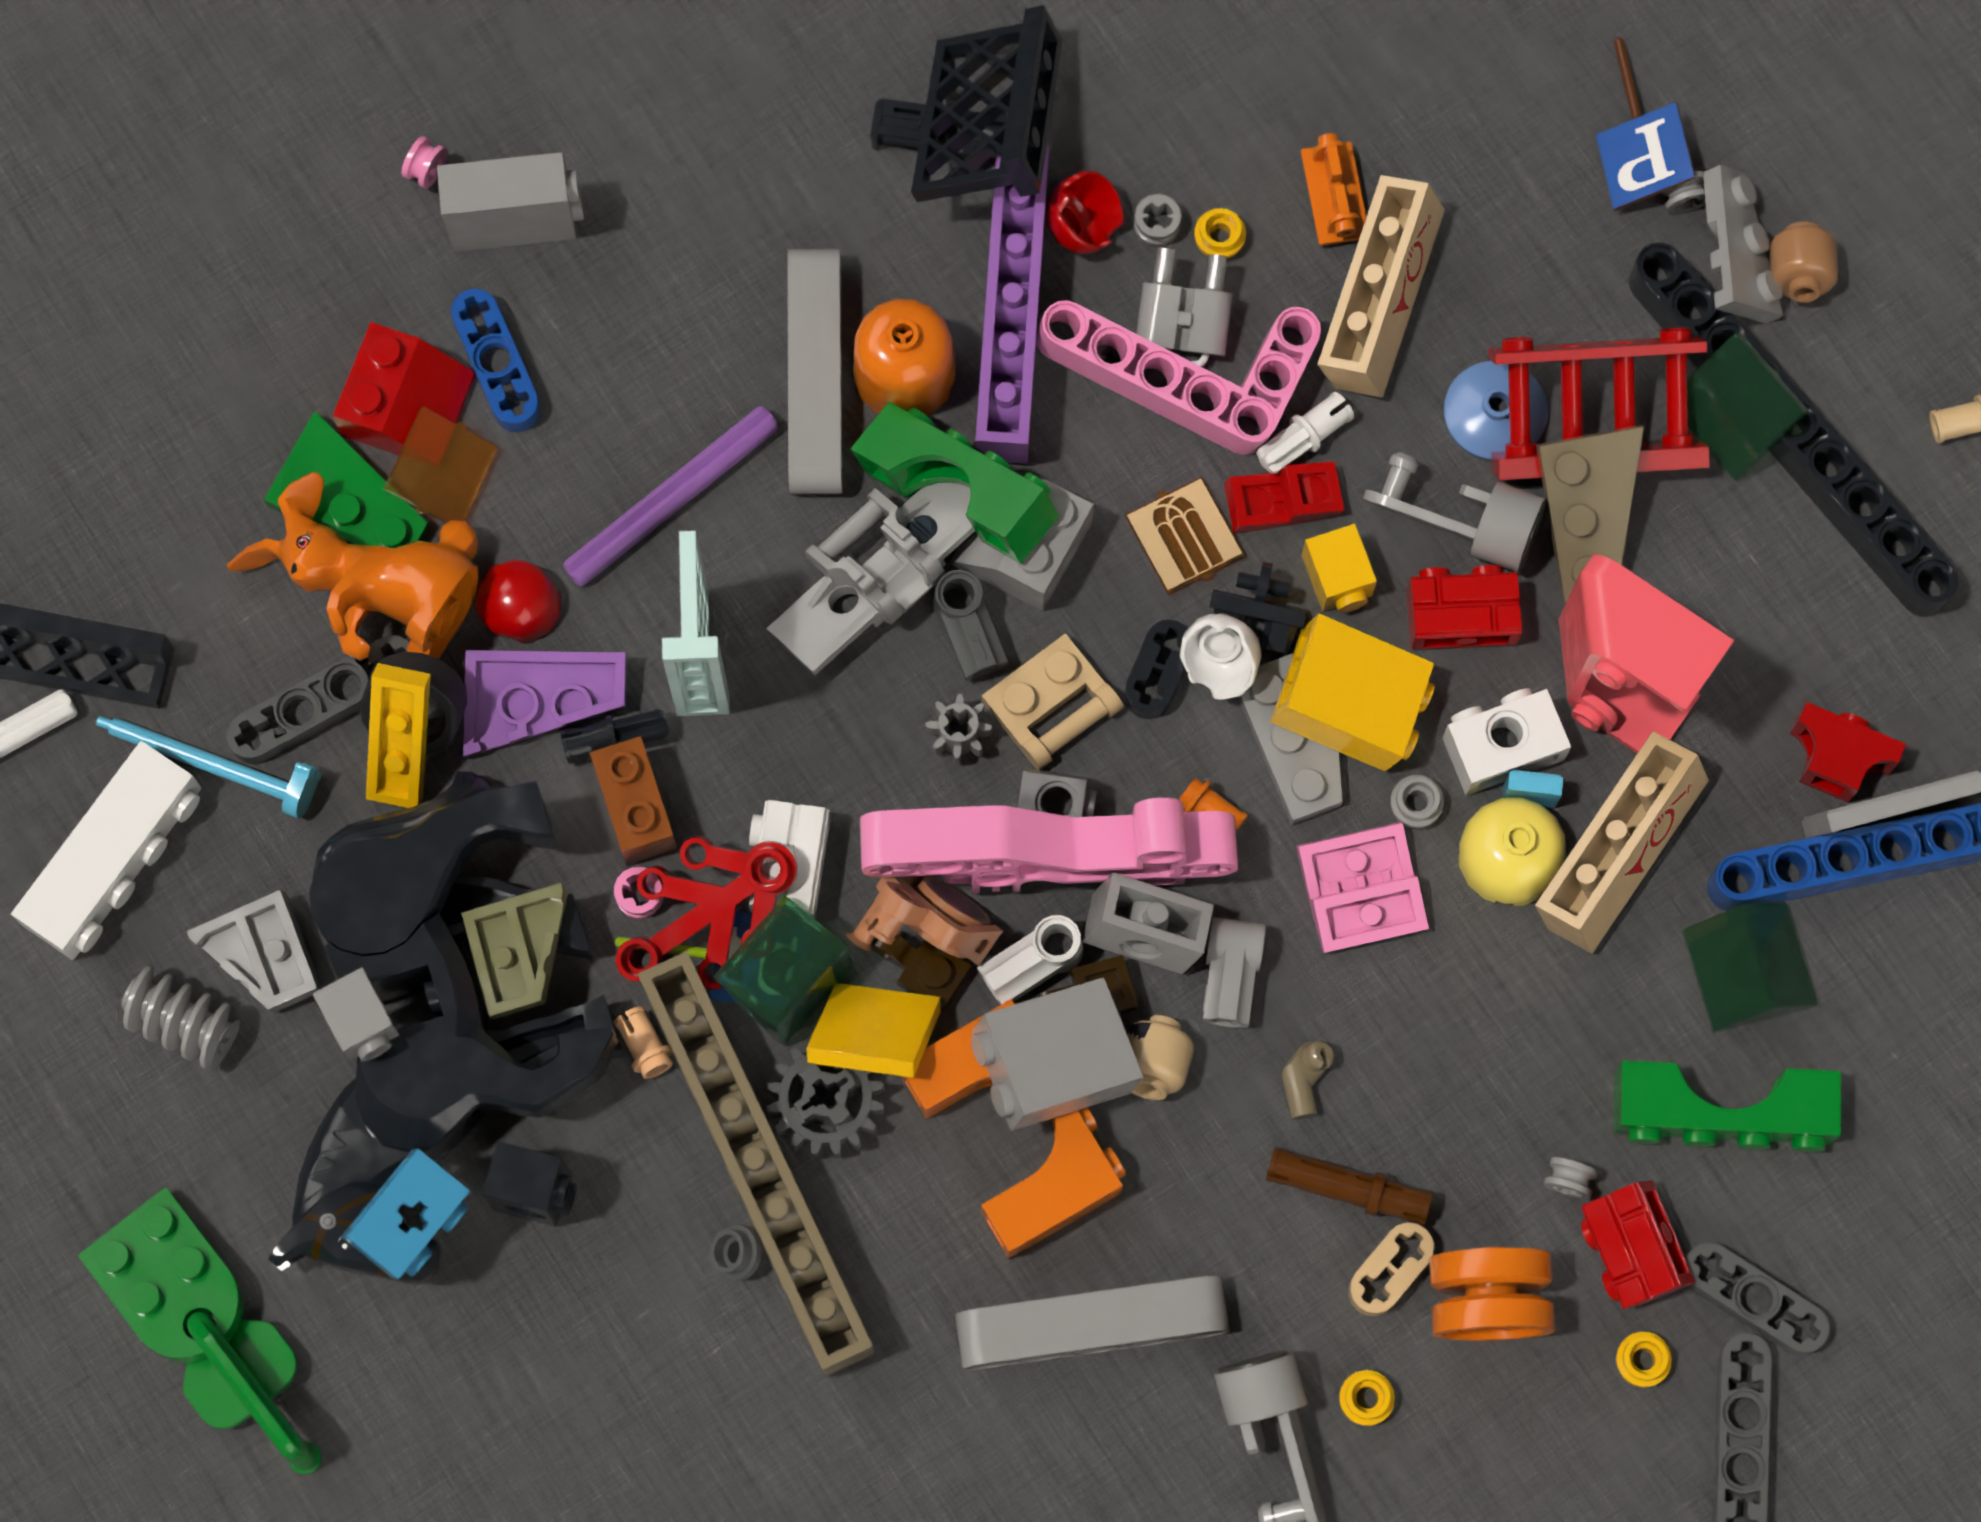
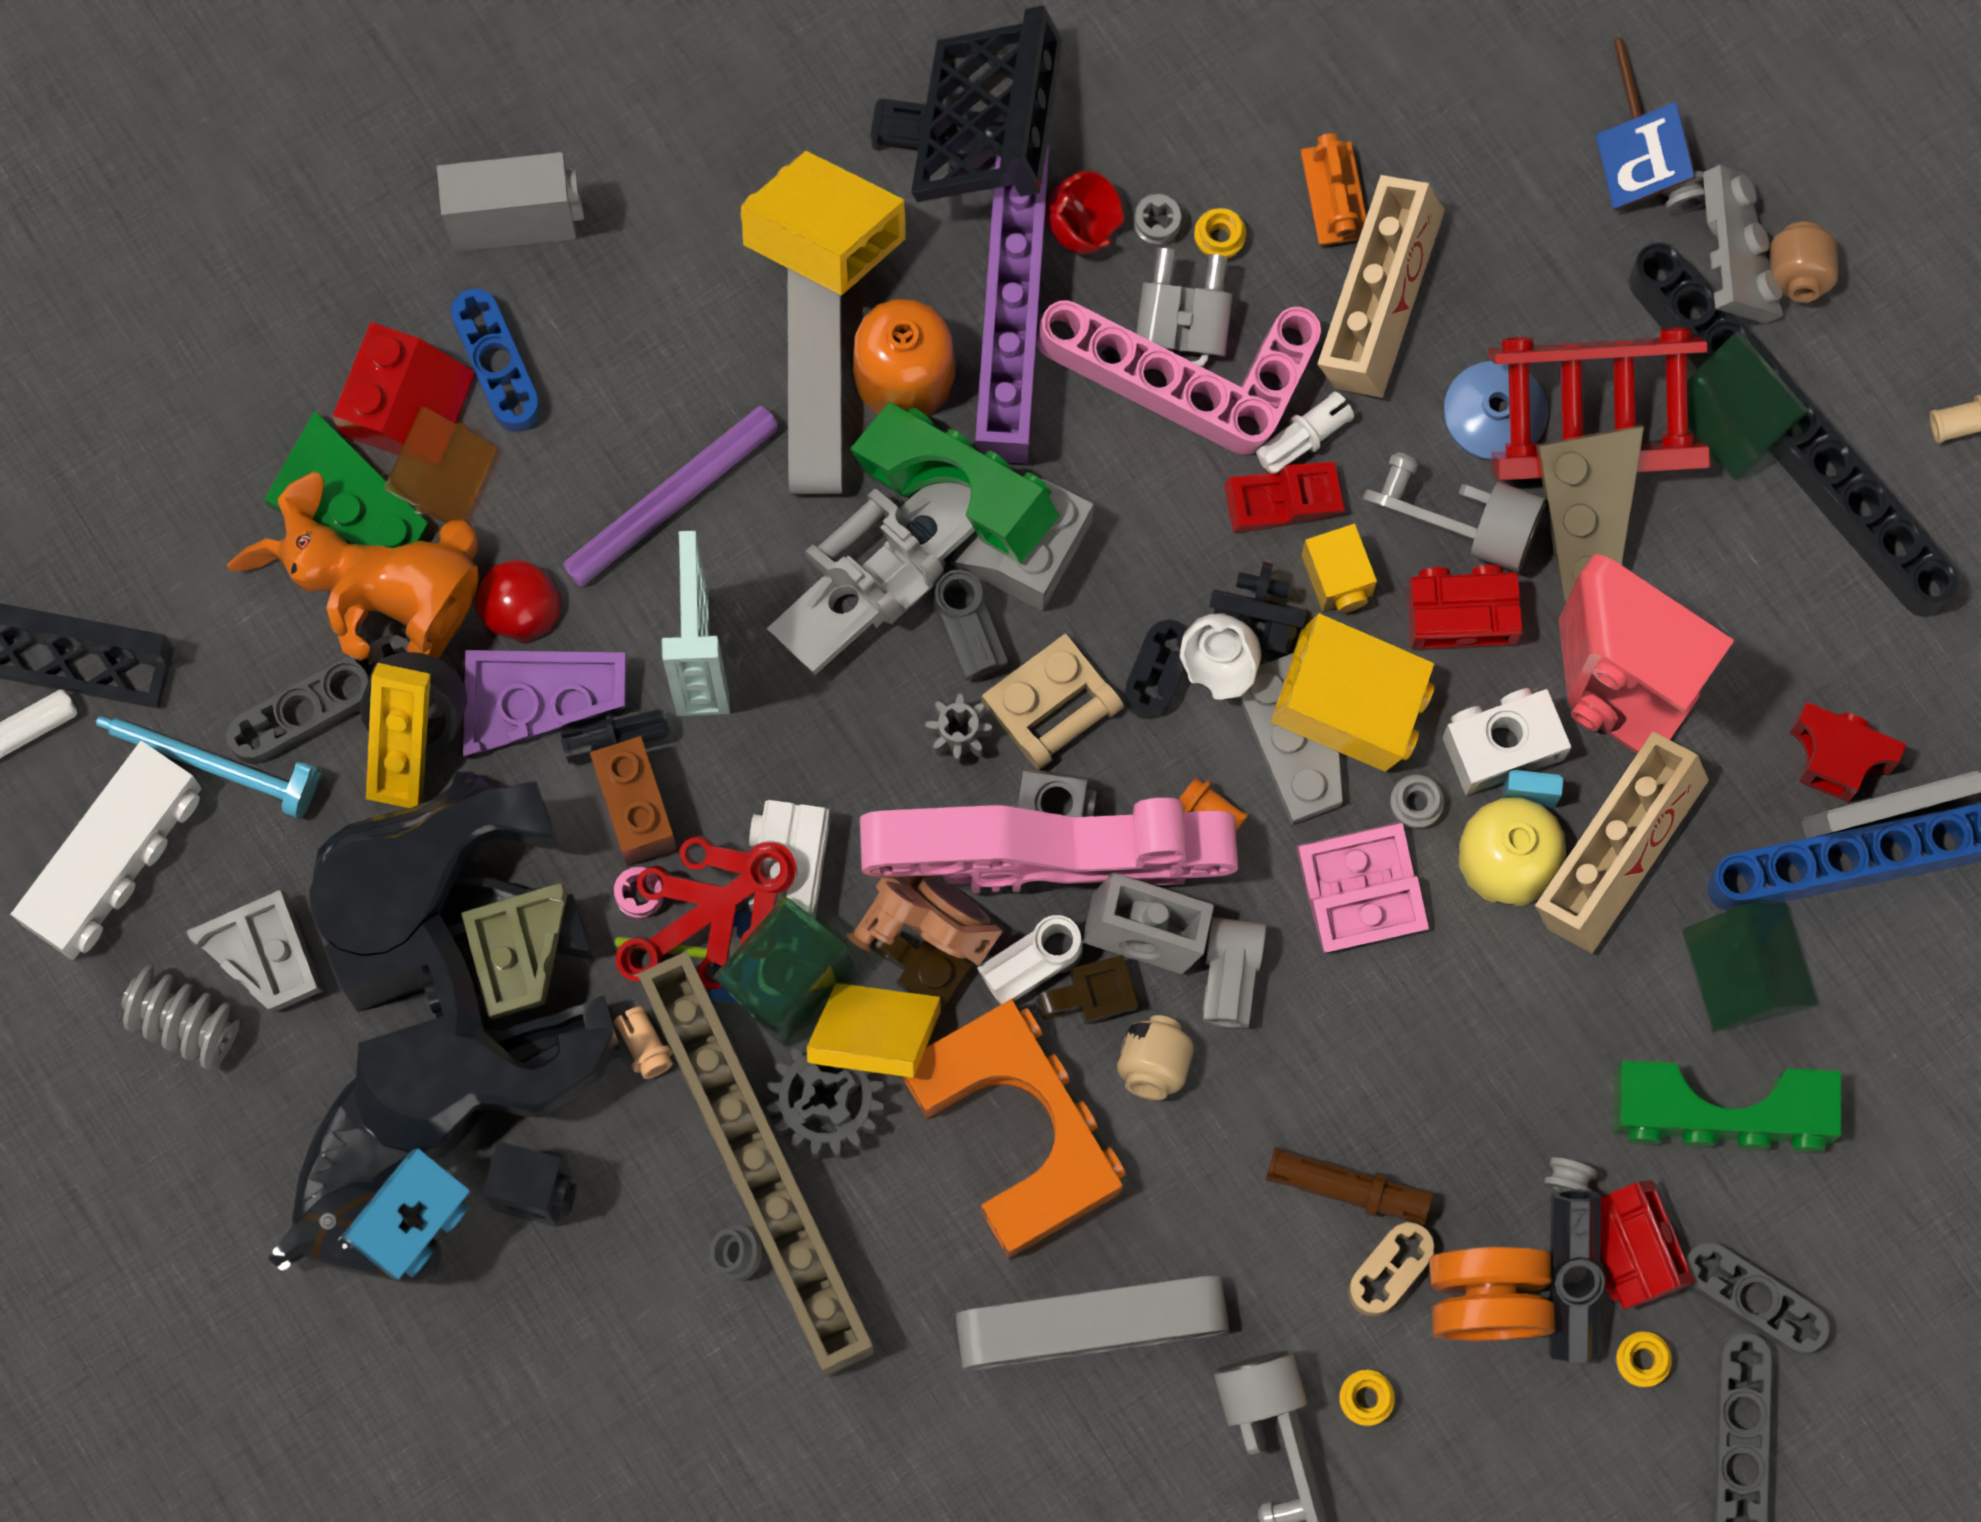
(163, 1284): green plate -> none
(356, 1016): light grey brick -> none
(423, 162): bright pink bush -> none
(823, 222): none -> yellow brick
(1056, 1054): light grey brick -> none
(1184, 536): piece -> none
(1302, 1073): dark tan arm -> none
(1575, 1242): none -> black piece

